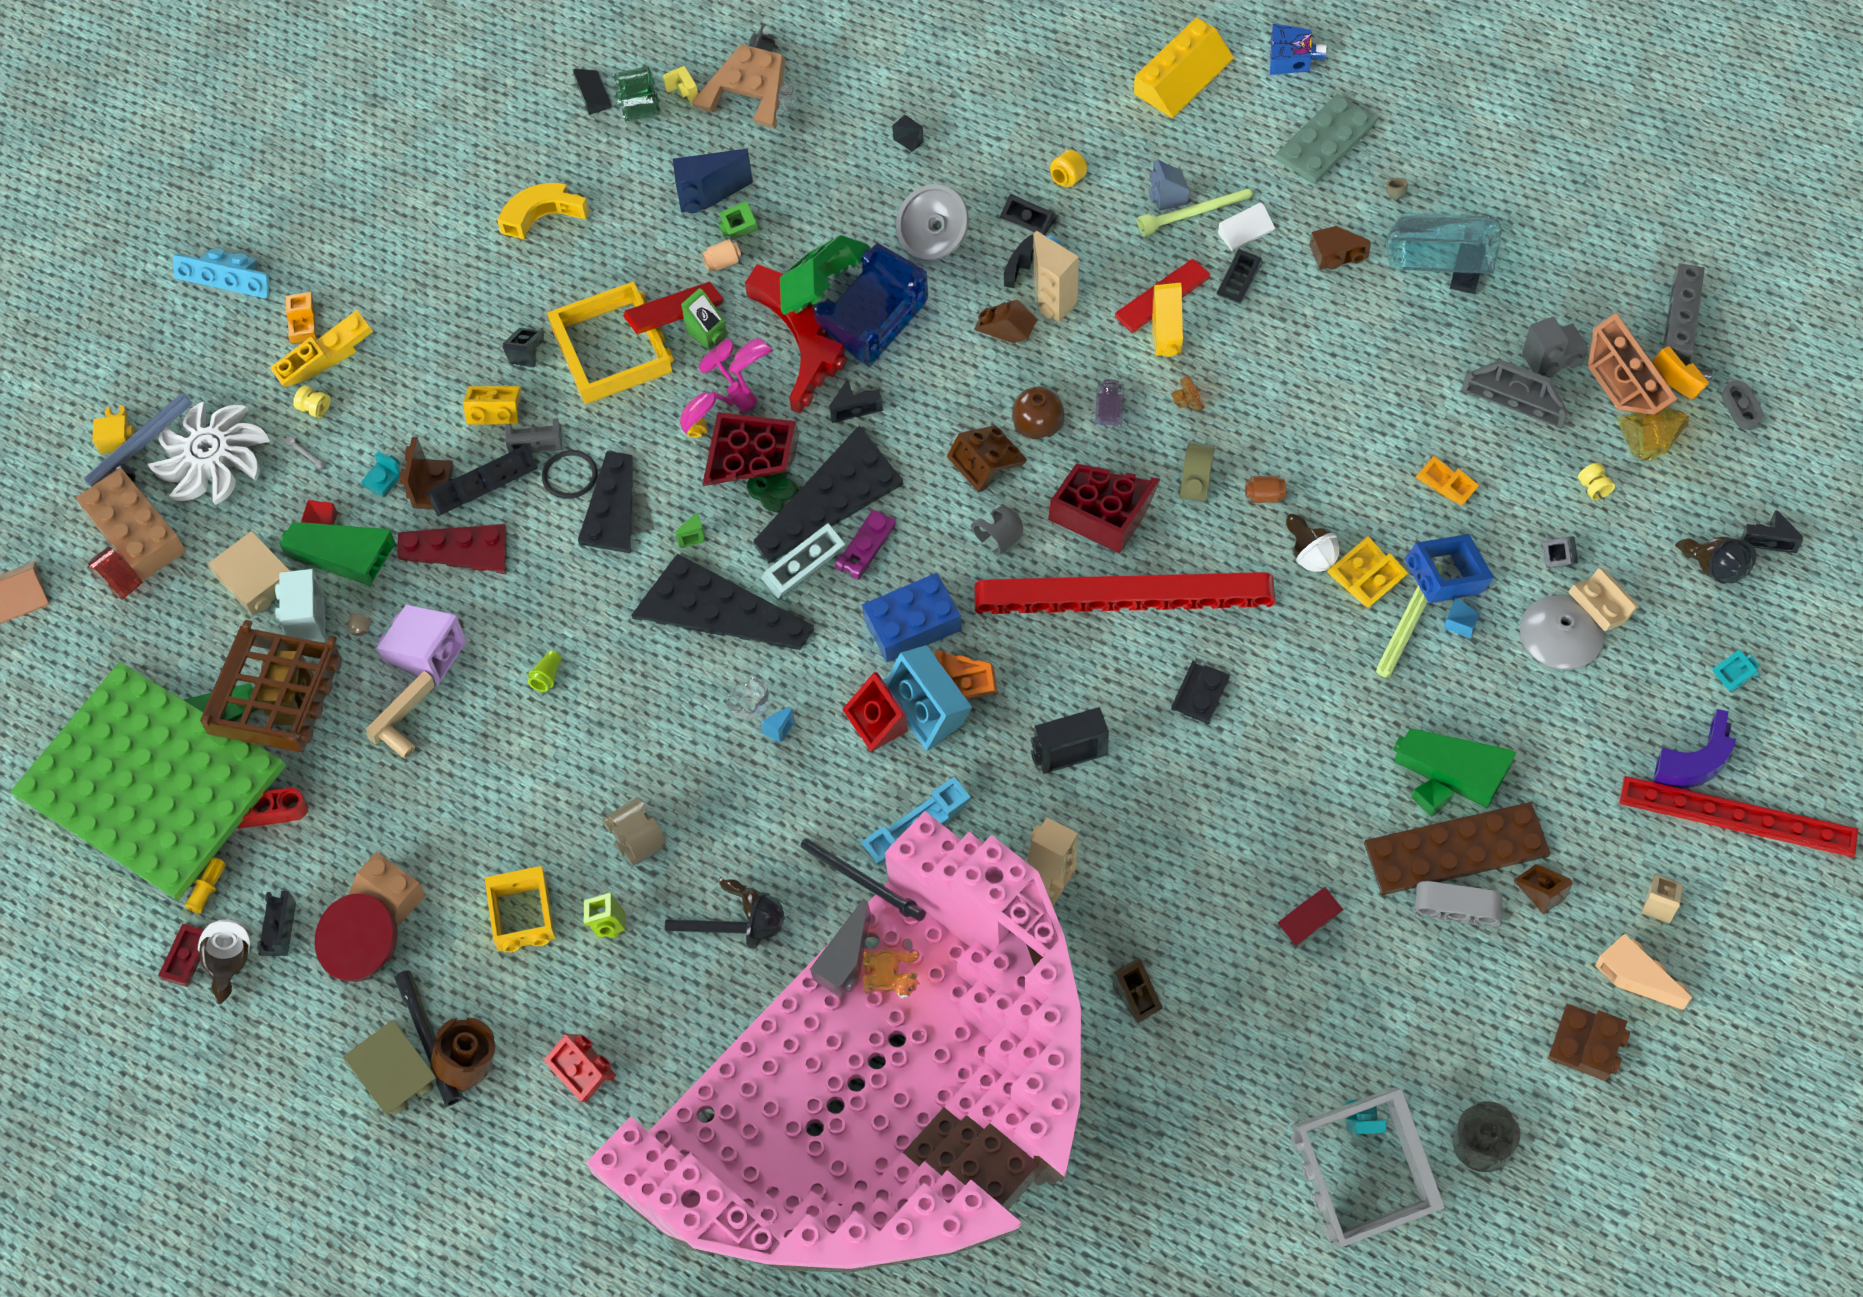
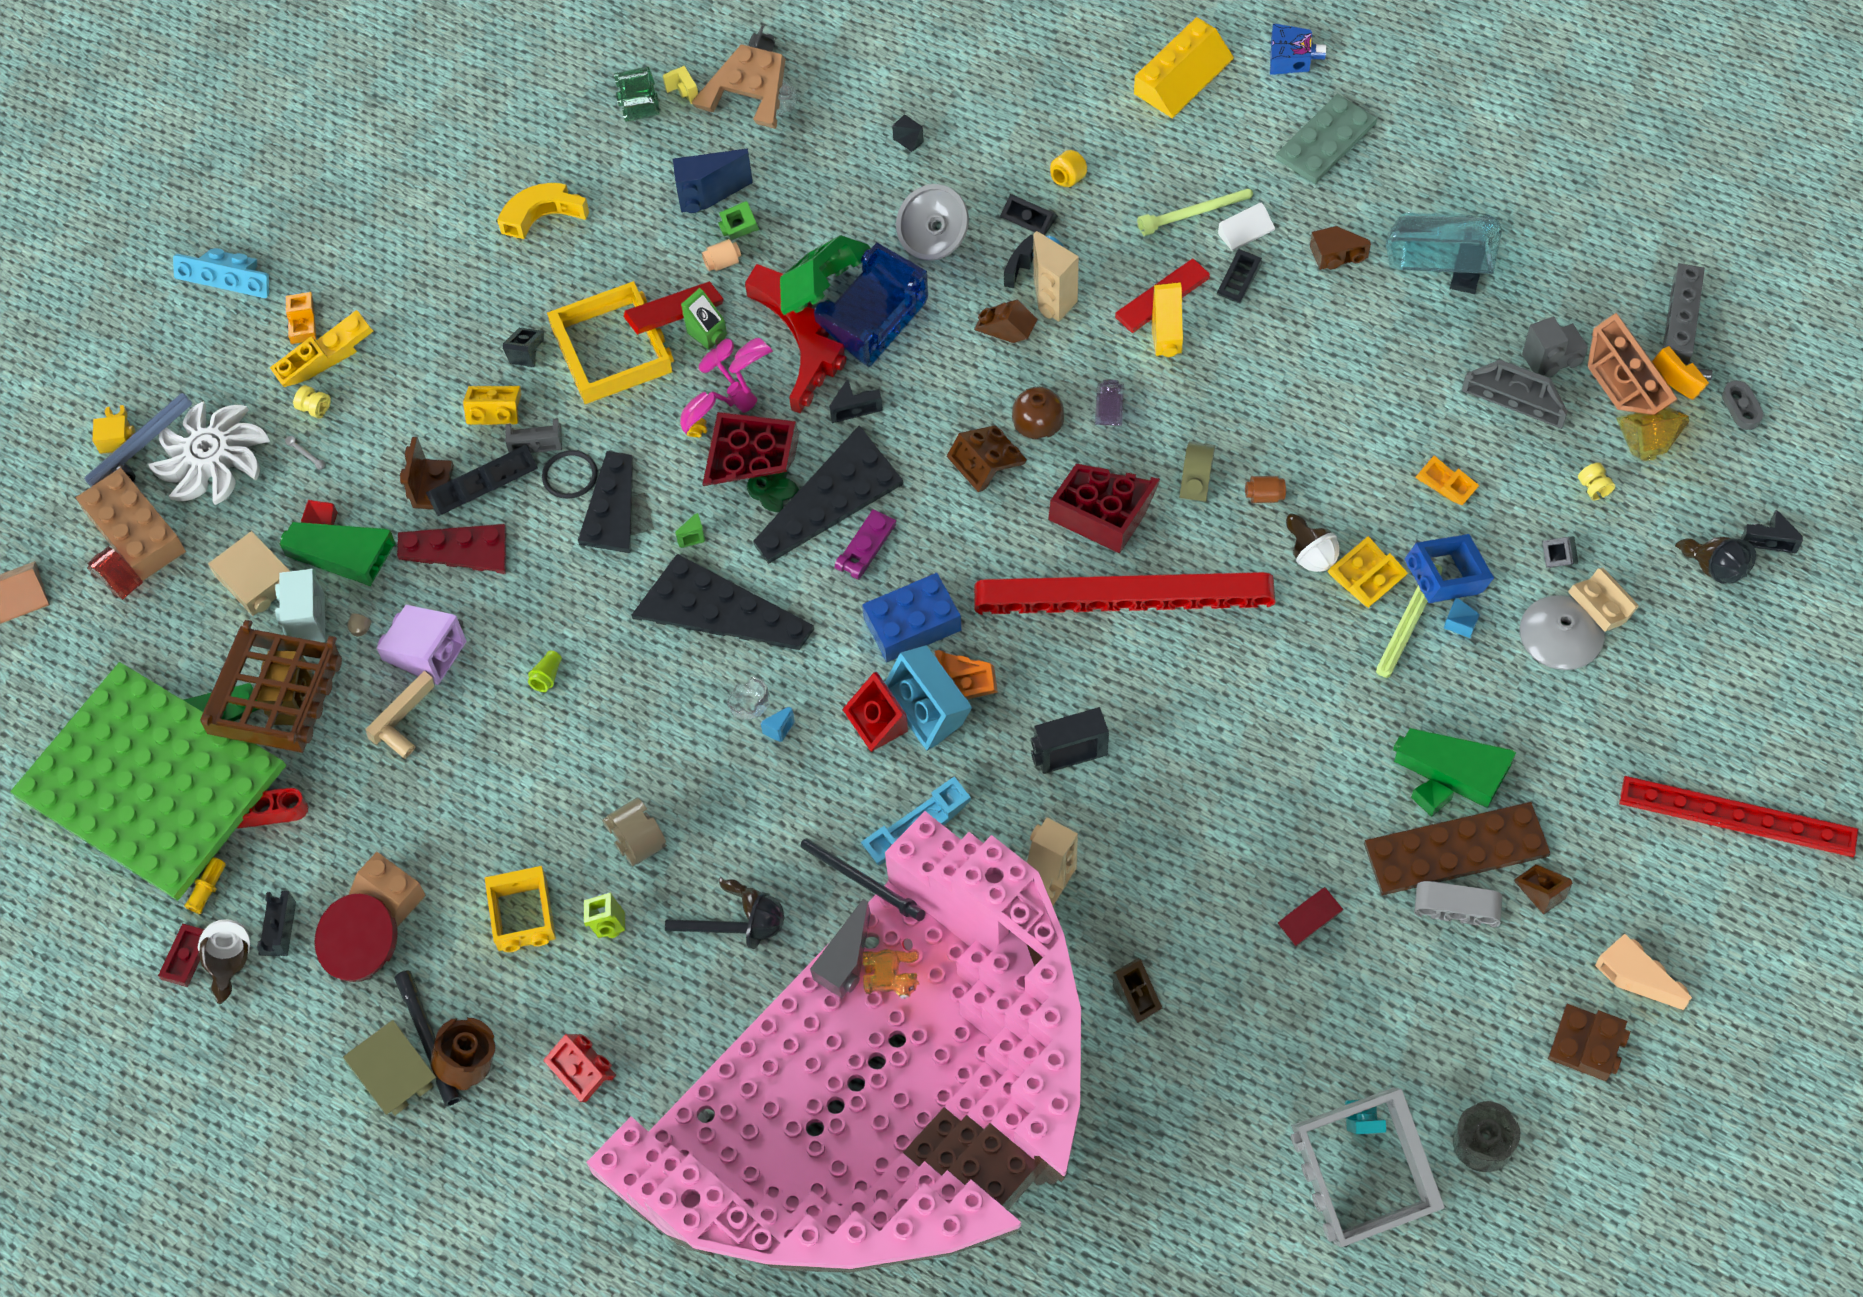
(383, 474): teal bracket -> none
(591, 90): black slope -> none
(803, 561): light aqua brick -> none
(1005, 530): dark grey helmet -> none
(1168, 186): sand blue slope -> none
(1188, 395): clear orange tile -> none
(1200, 692): black plate -> none
(1397, 188): dark tan hinge -> none
(1662, 898): tan slope -> none
(1697, 767): dark purple arch -> none
(1737, 670): teal bracket -> none

